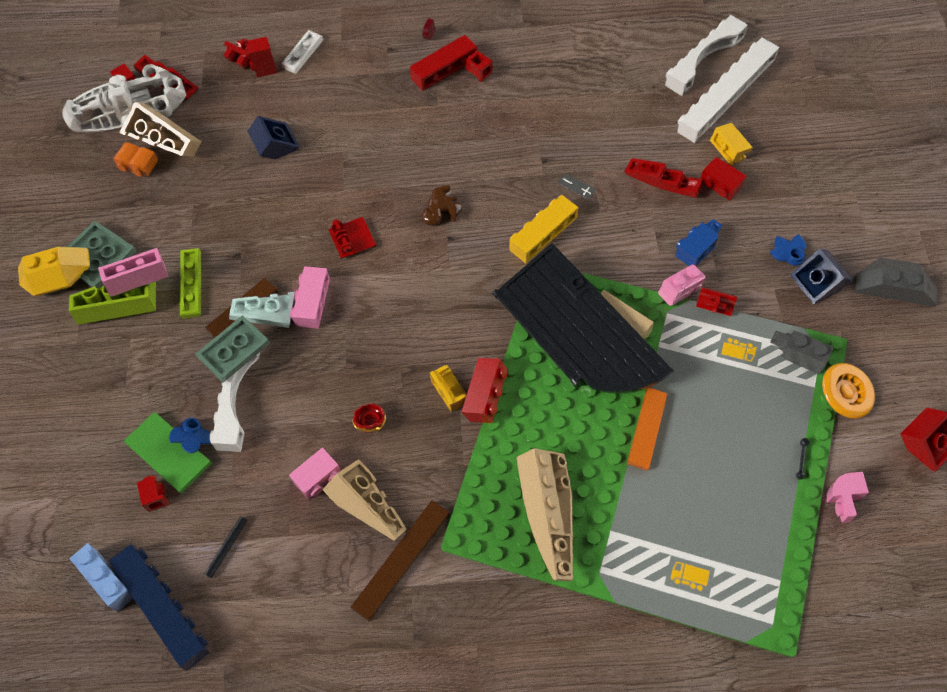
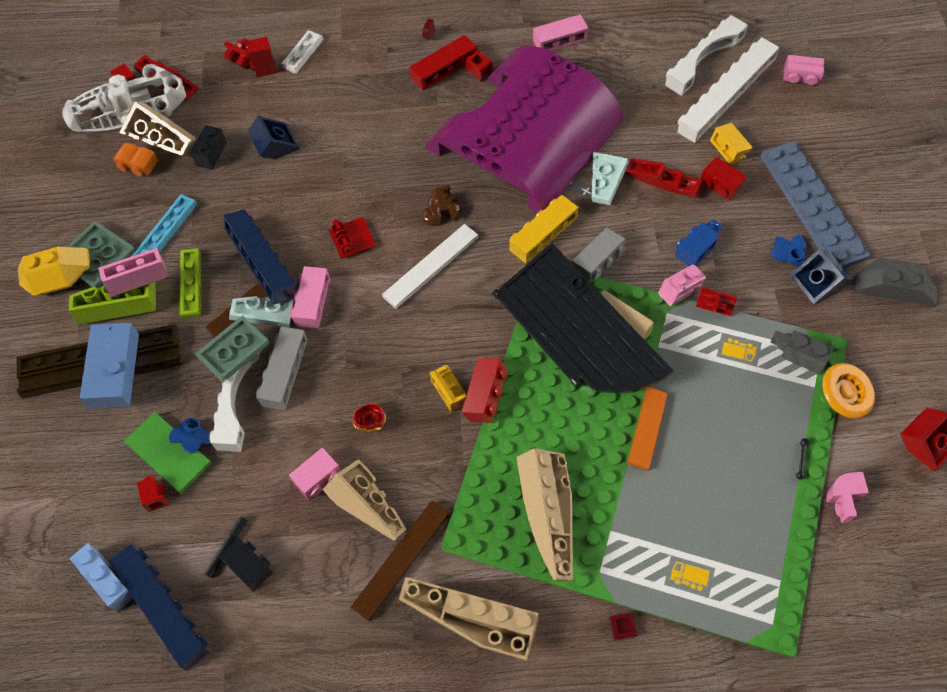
(64, 366): none -> dark brown plate
(109, 365): none -> medium blue brick
(167, 225): none -> medium azure tile
(208, 147): none -> black piece
(246, 564): none -> black piece
(259, 257): none -> dark blue brick
(282, 368): none -> light grey brick
(430, 266): none -> white tile
(477, 619): none -> tan wedge
(536, 125): none -> magenta slope
(561, 33): none -> bright pink brick
(599, 254): none -> light grey brick
(606, 176): none -> light aqua wing
(623, 626): none -> dark red tile
(803, 69): none -> bright pink brick
(814, 204): none -> sand blue plate

